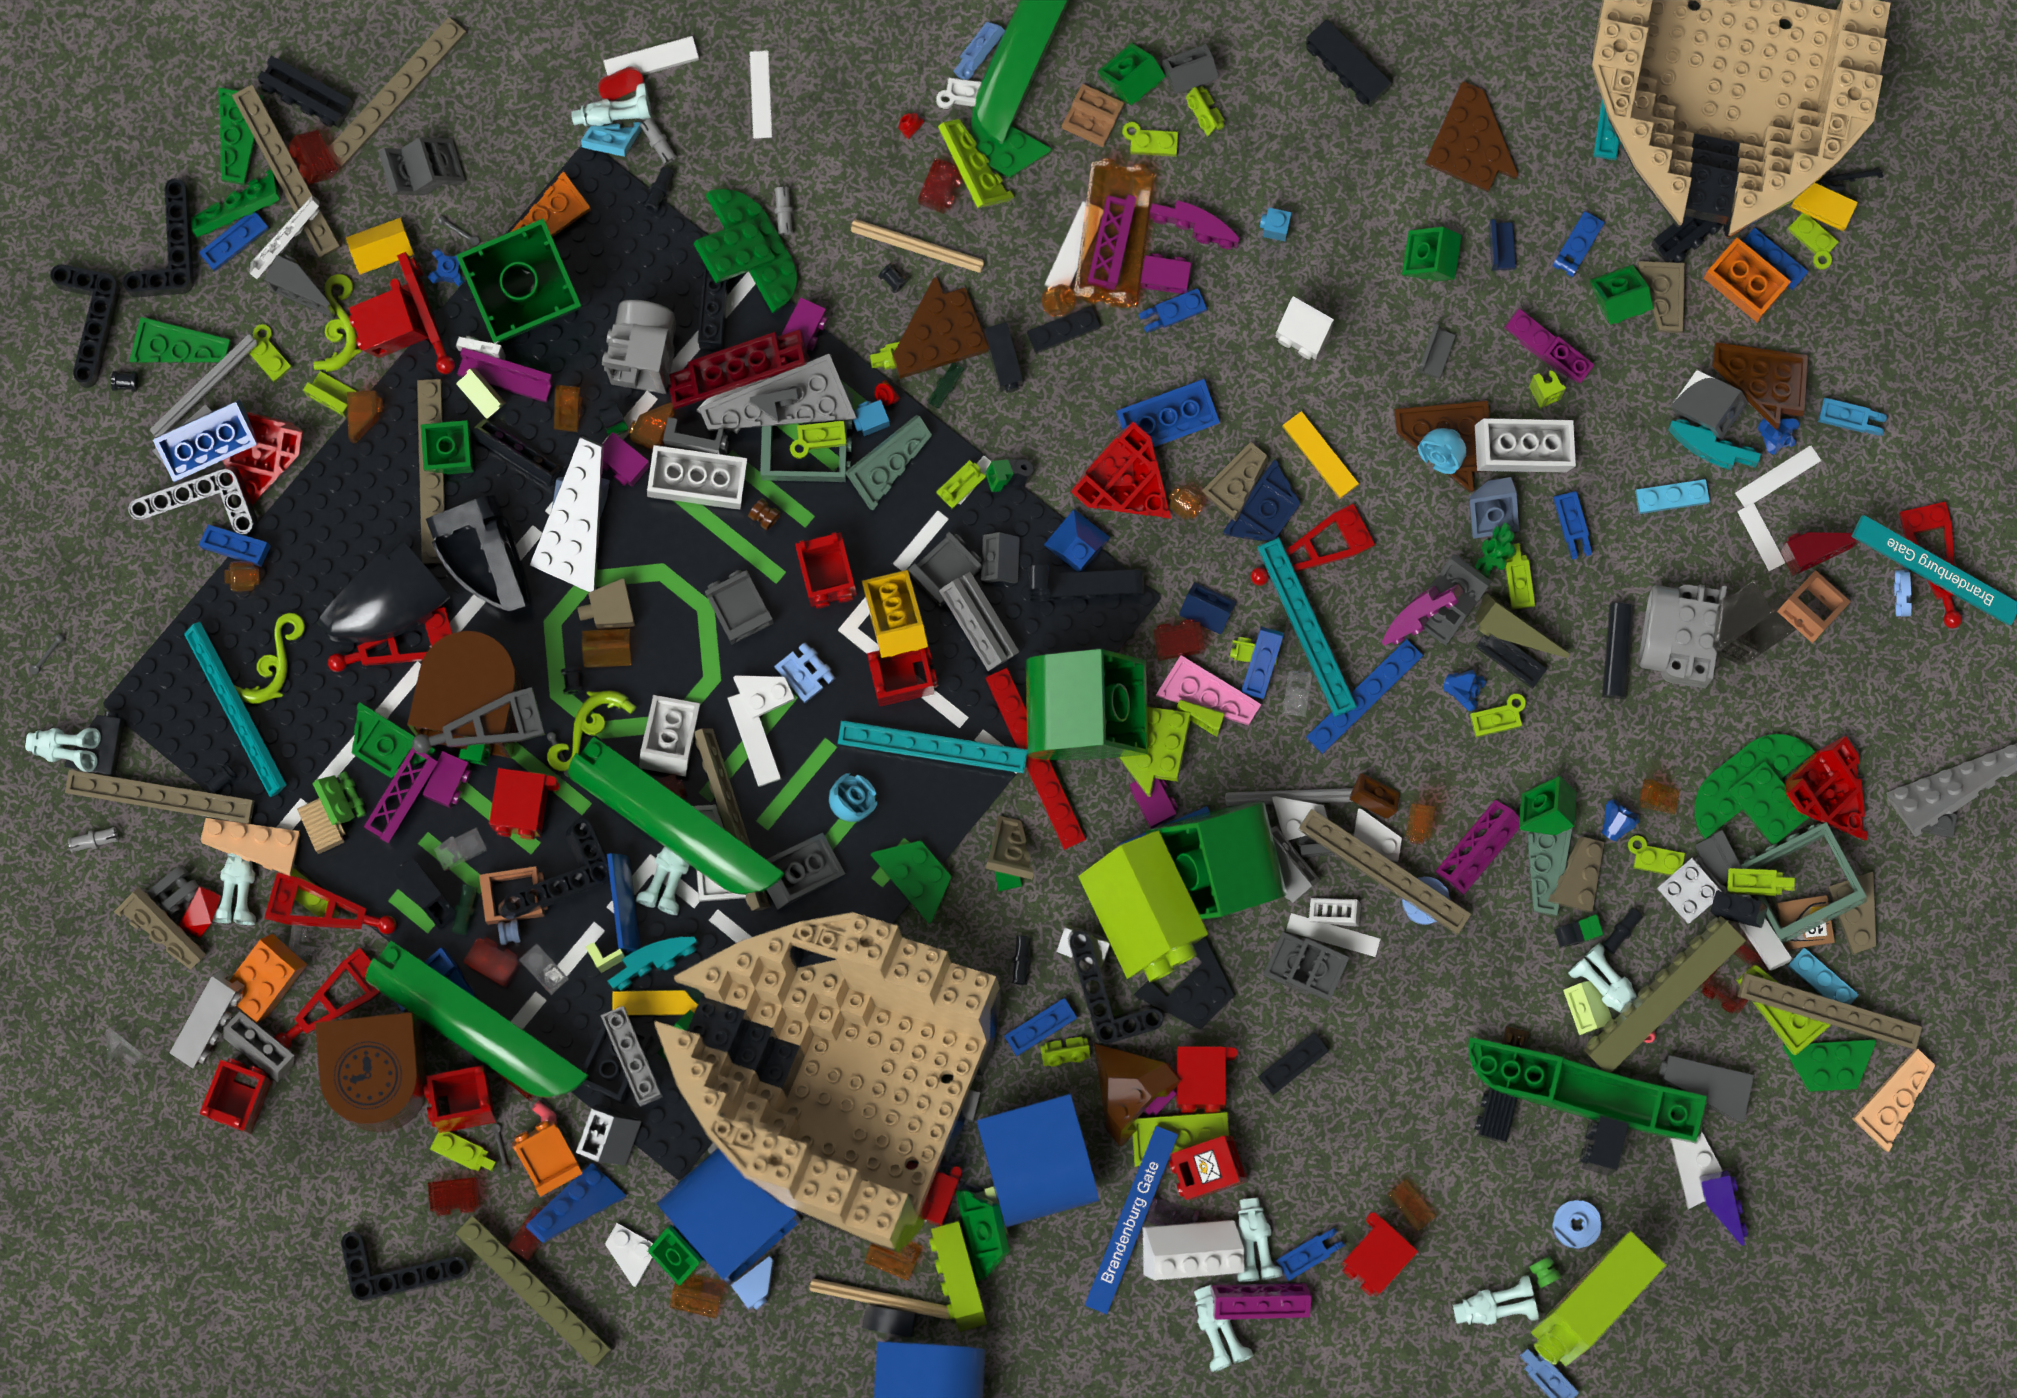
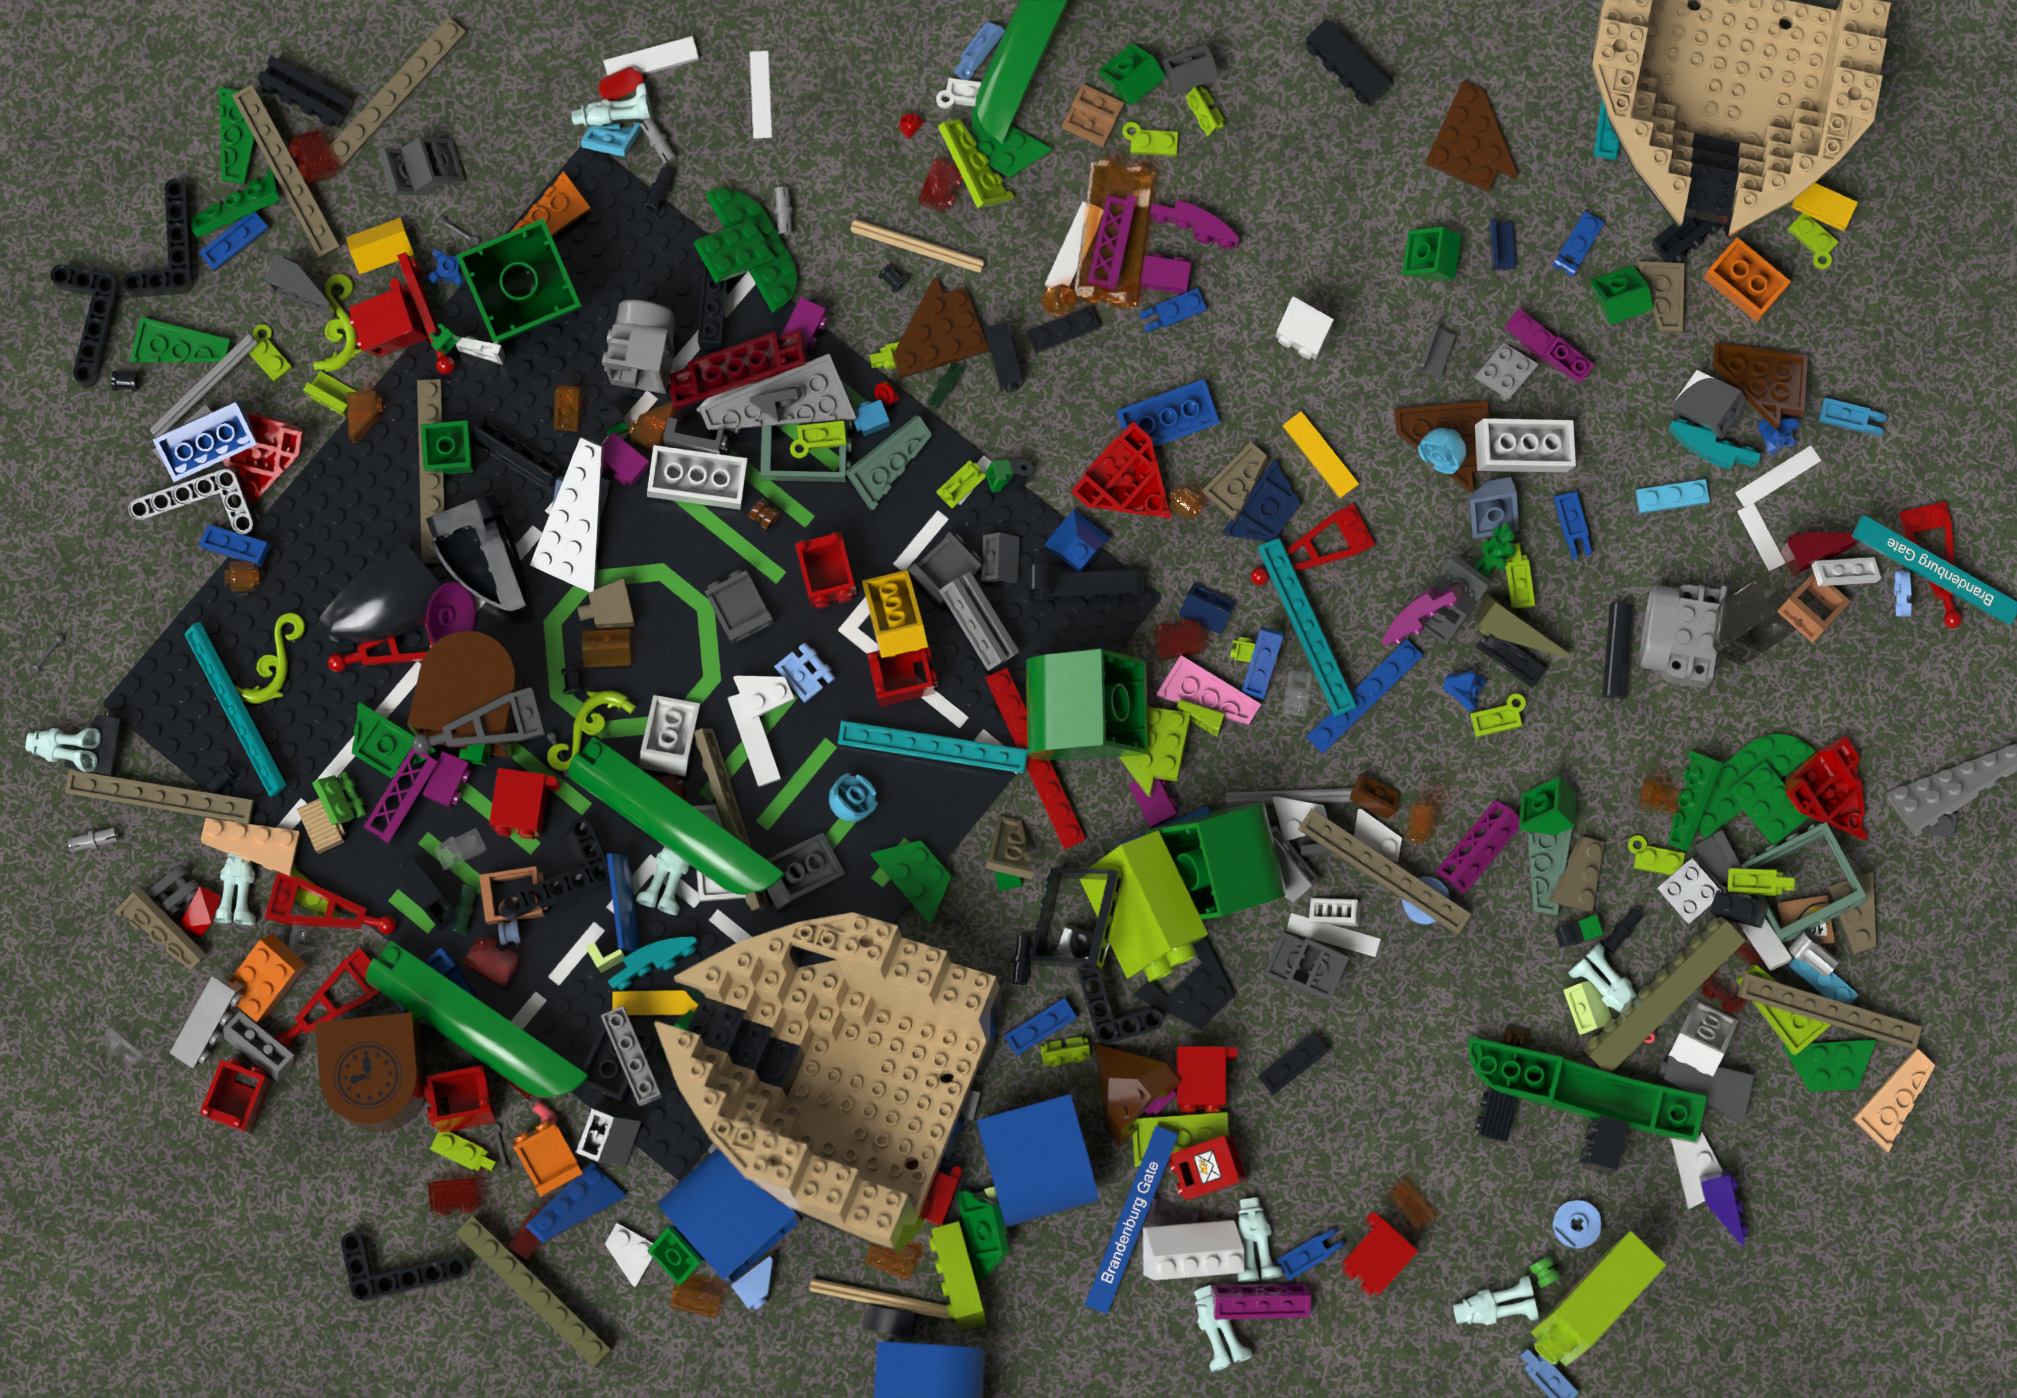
(281, 239): white wing -> none
(445, 340): none -> green tile
(450, 611): none -> magenta hat
(480, 393): yellowish green panel -> none
(508, 375): magenta fence -> none
(544, 969): clear slope -> none
(1103, 924): none -> black window
(1275, 224): dark azure brick -> none
(1506, 371): none -> light grey hinge
(1546, 392): lime hinge -> none
(1618, 820): blue rock -> none
(1693, 800): none -> green wing
(1703, 1038): none -> white slope
(1776, 257): blue plate -> none
(1809, 949): none -> light grey piece
(1826, 180): black piece -> none
(1846, 571): none -> white plate

